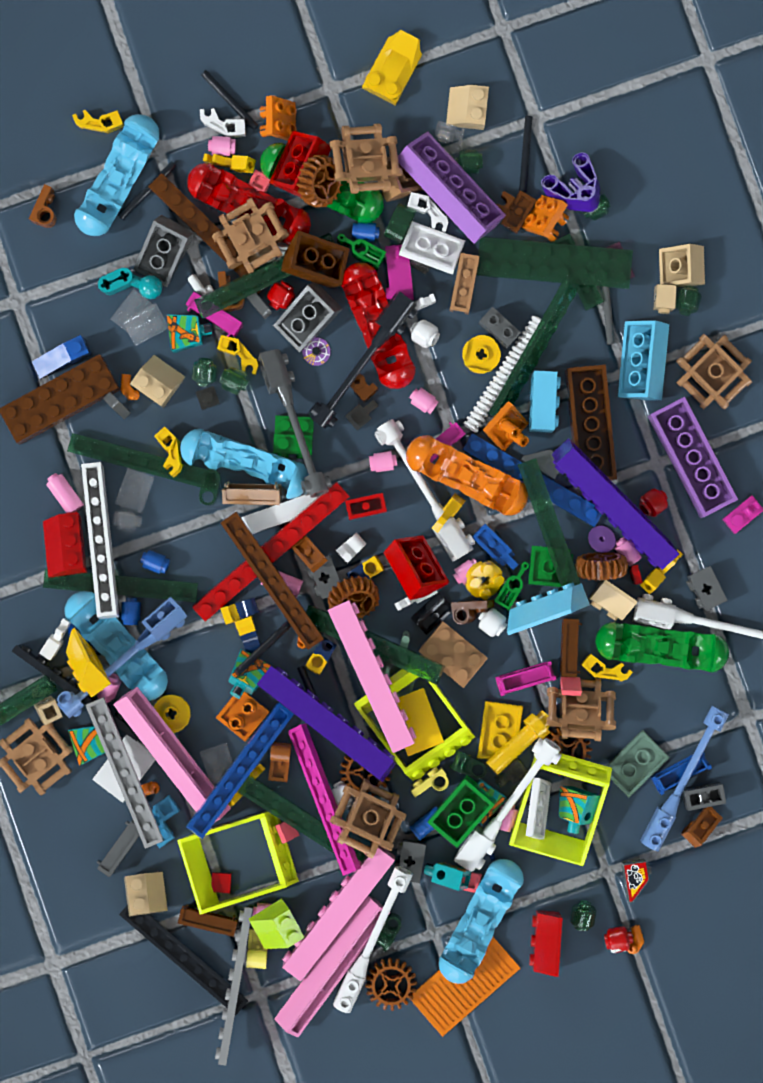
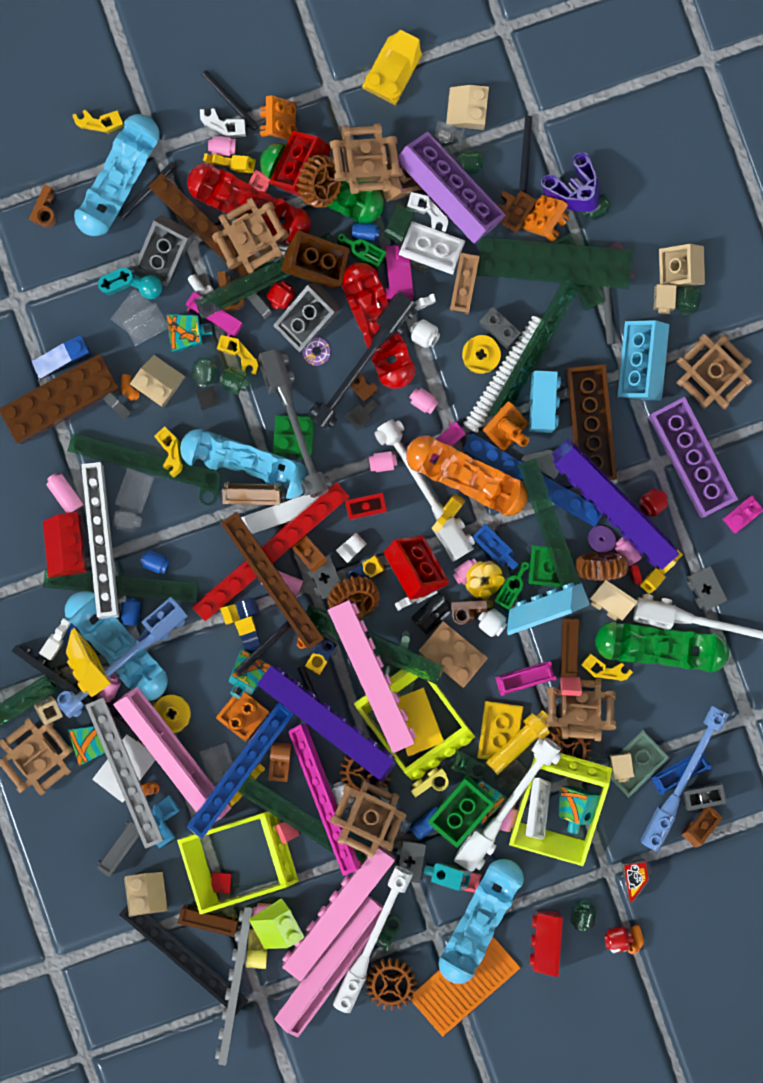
(621, 766): none -> tan brick

